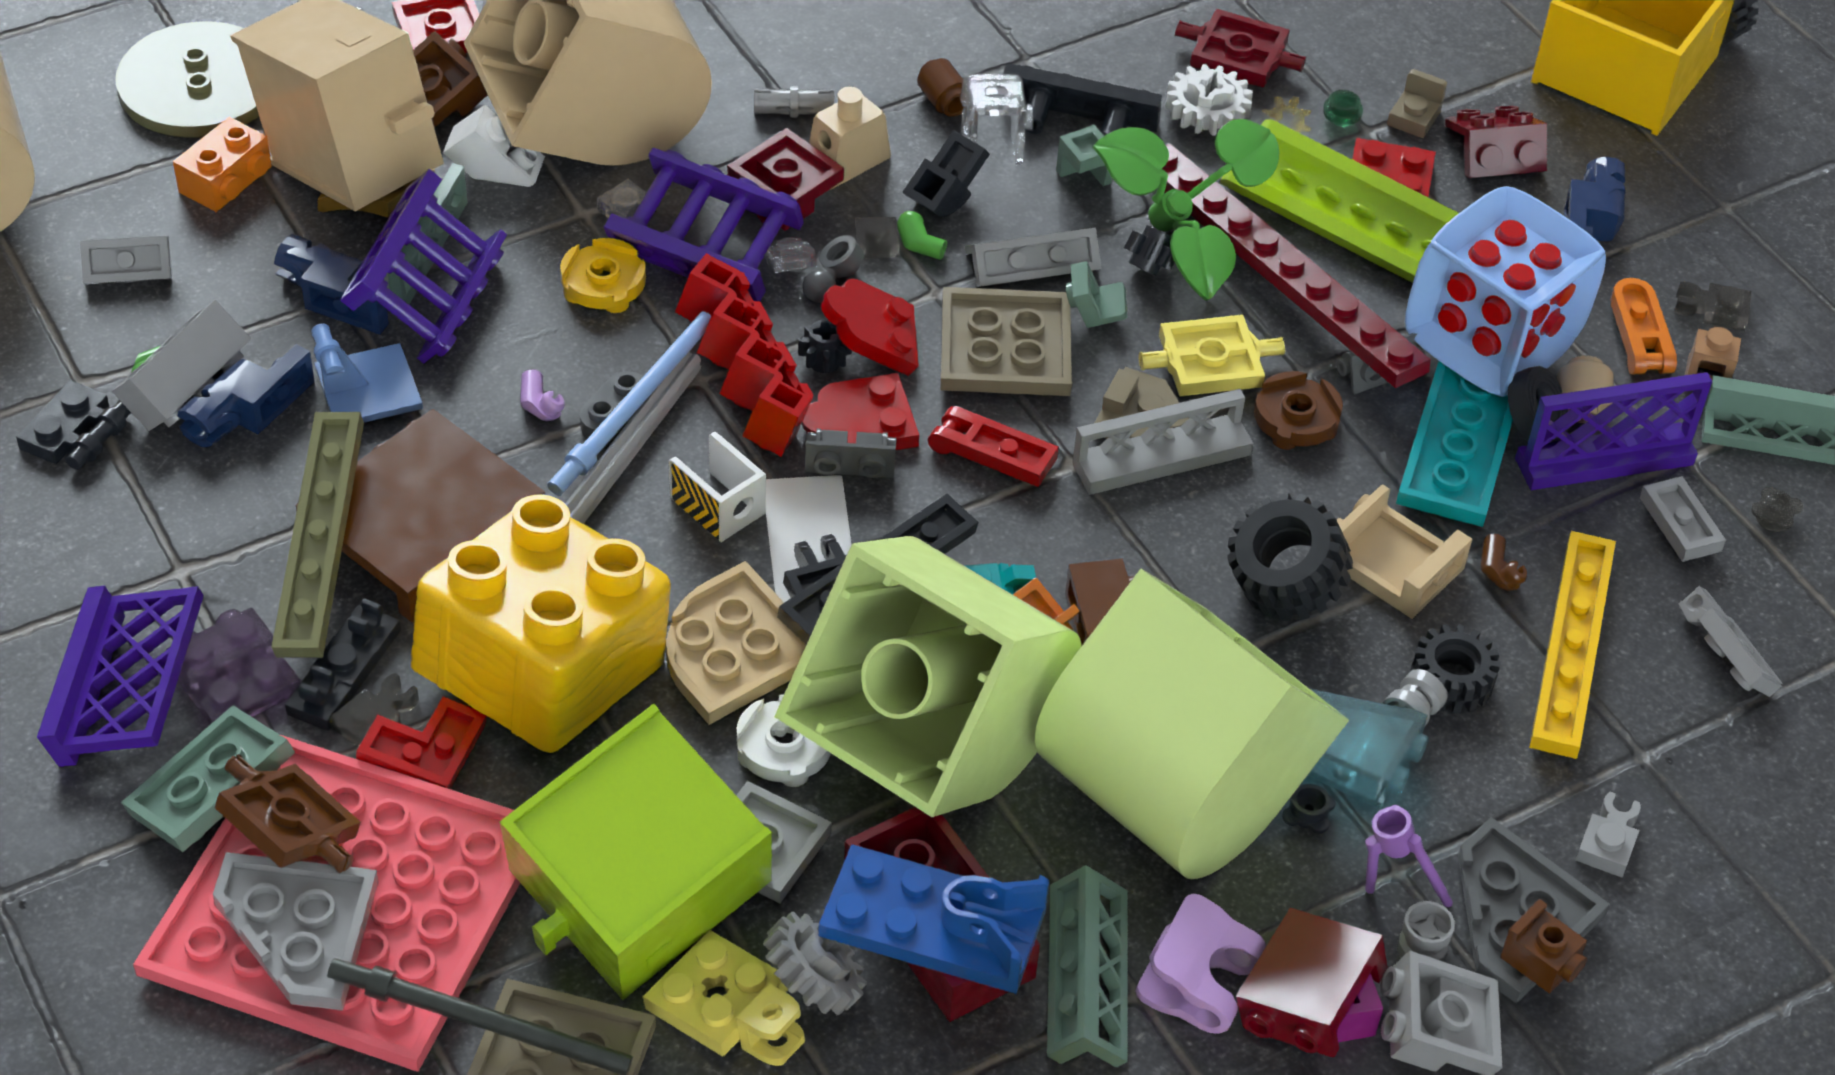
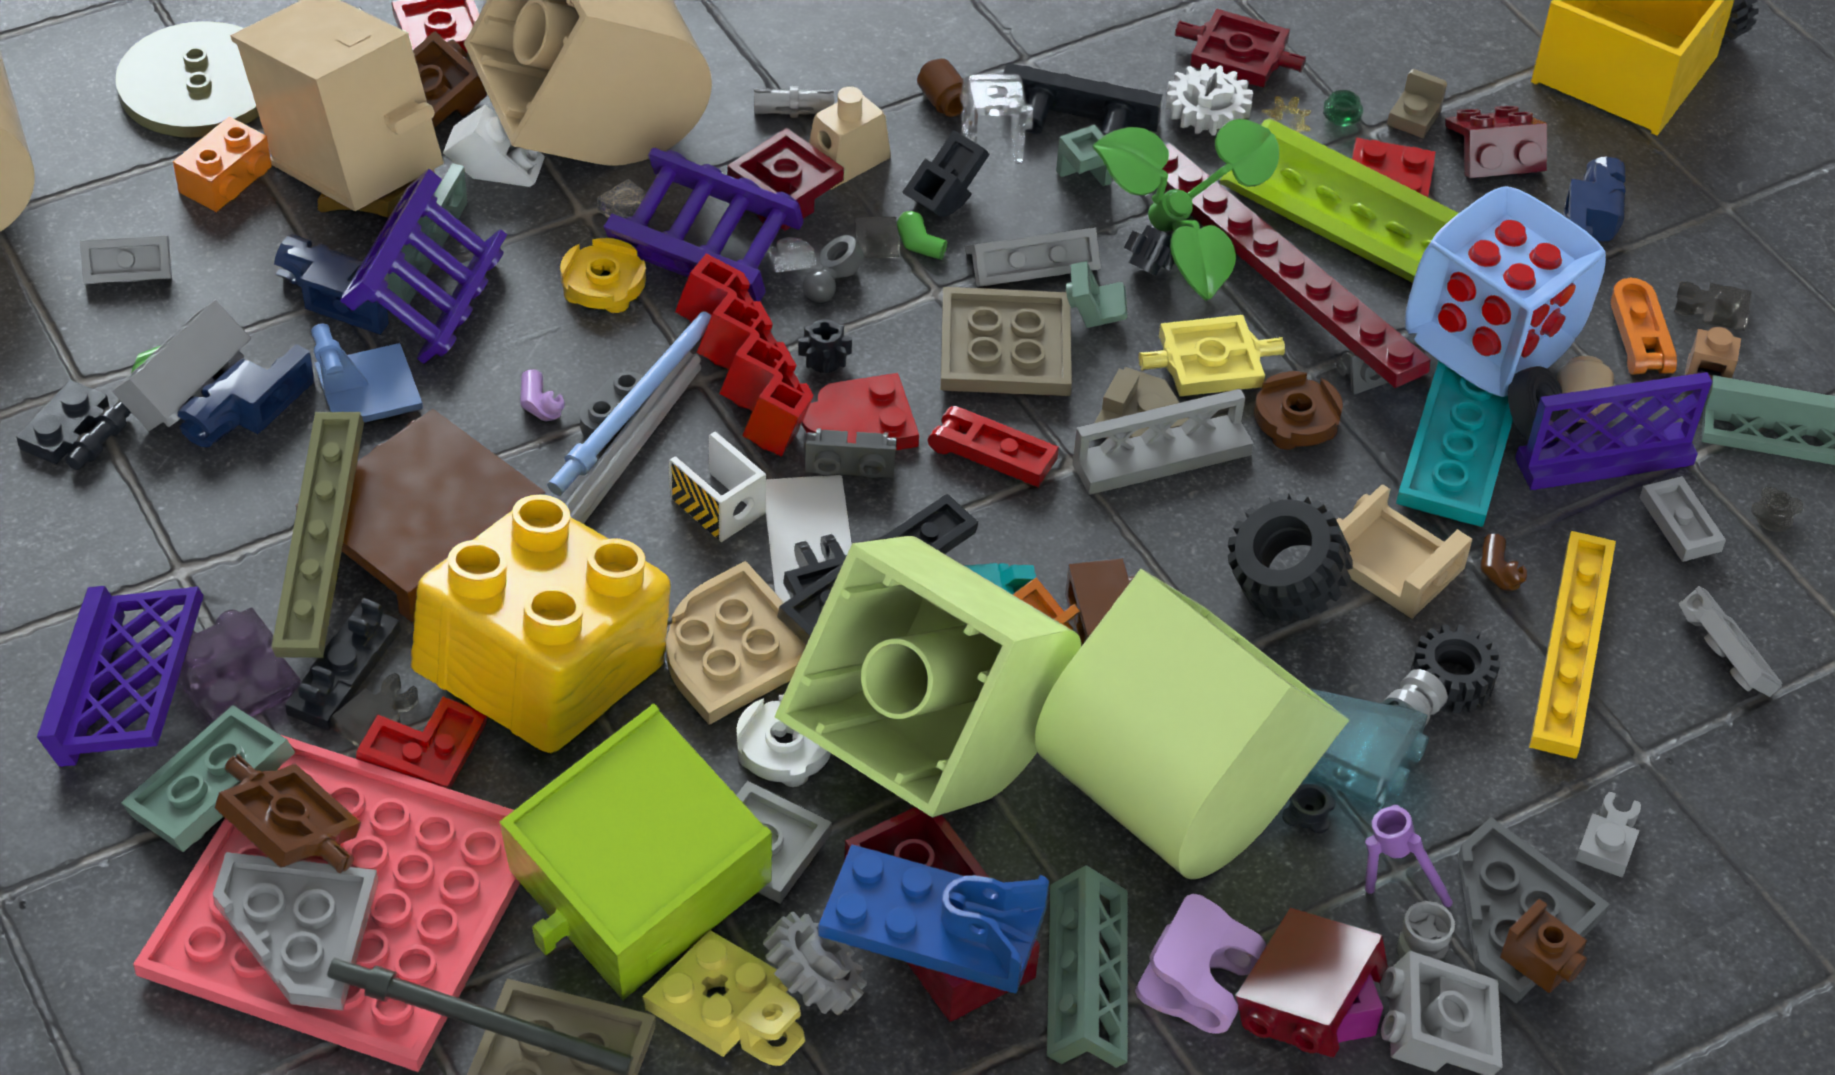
(873, 324): red plate -> none

